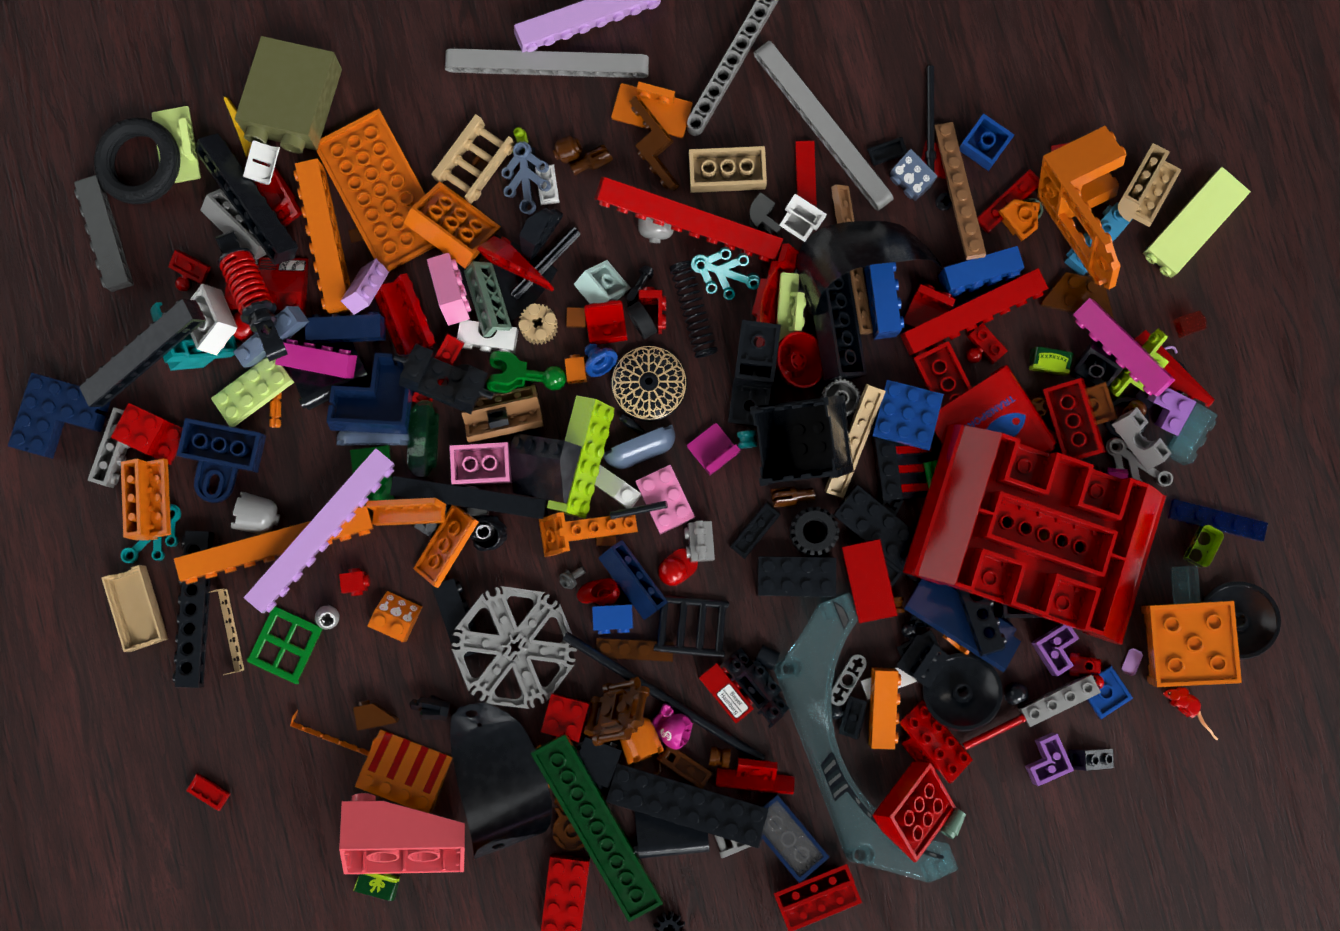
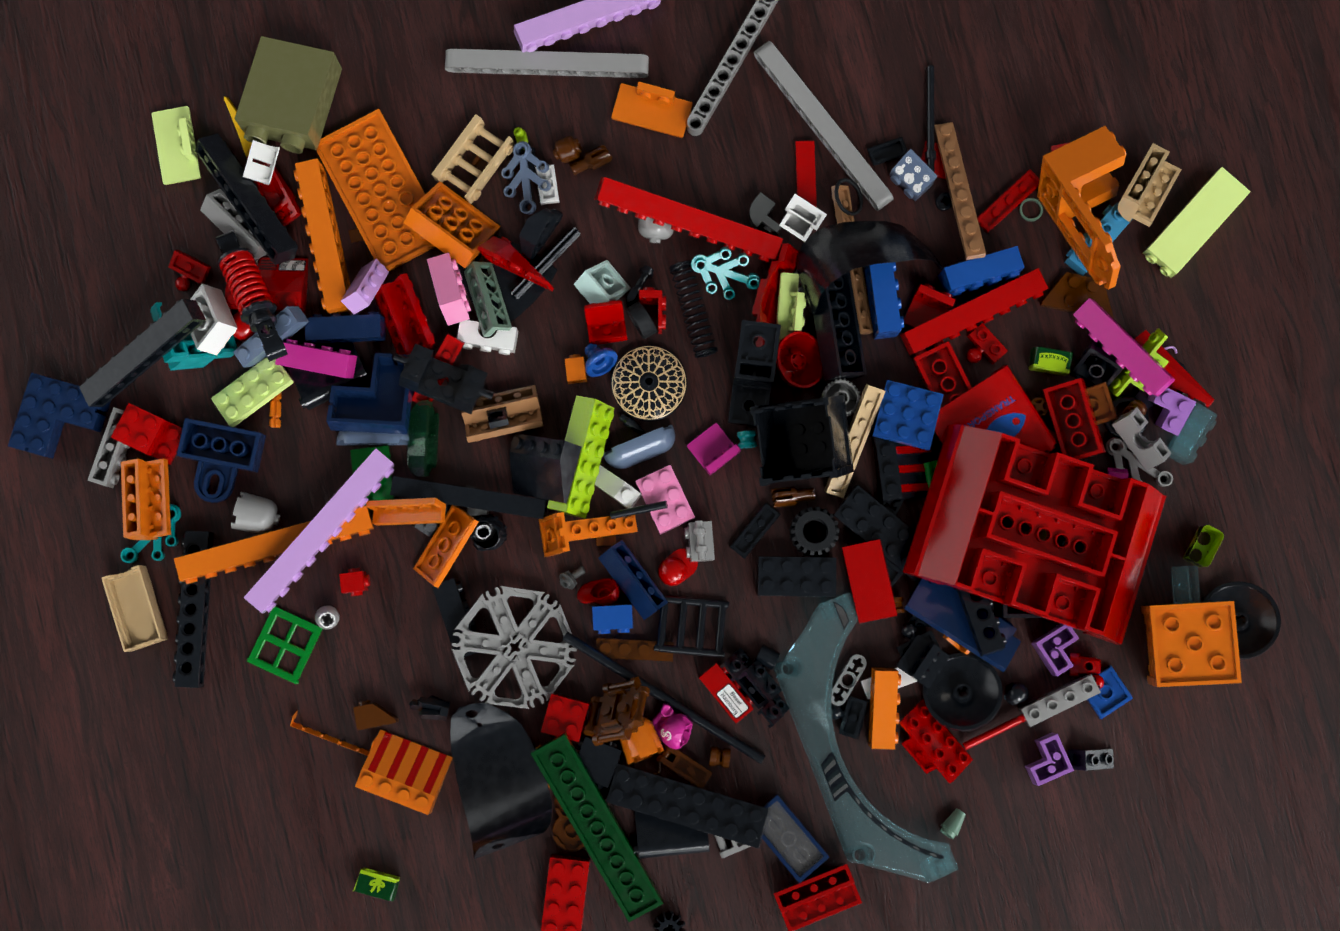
(103, 233): dark grey brick -> none
(110, 144): black tyre -> none
(208, 792): red plate -> none
(230, 634): tan piece -> none
(395, 616): orange slope -> none
(397, 839): coral slope -> none
(480, 464): bright pink brick -> none
(515, 374): green piece -> none
(533, 314): tan brick -> none
(576, 318): dark orange tile -> none
(653, 144): reddish brown bracket -> none
(727, 169): tan brick -> none
(755, 776): red bracket -> none
(858, 192): none -> black piece
(915, 809): red slope -> none
(986, 142): blue brick -> none
(1021, 217): orange plate -> none
(1132, 662): lavender piece -> none
(1186, 704): red animal -> none
(1190, 324): clear red brick -> none
(1220, 520): clear blue plate -> none

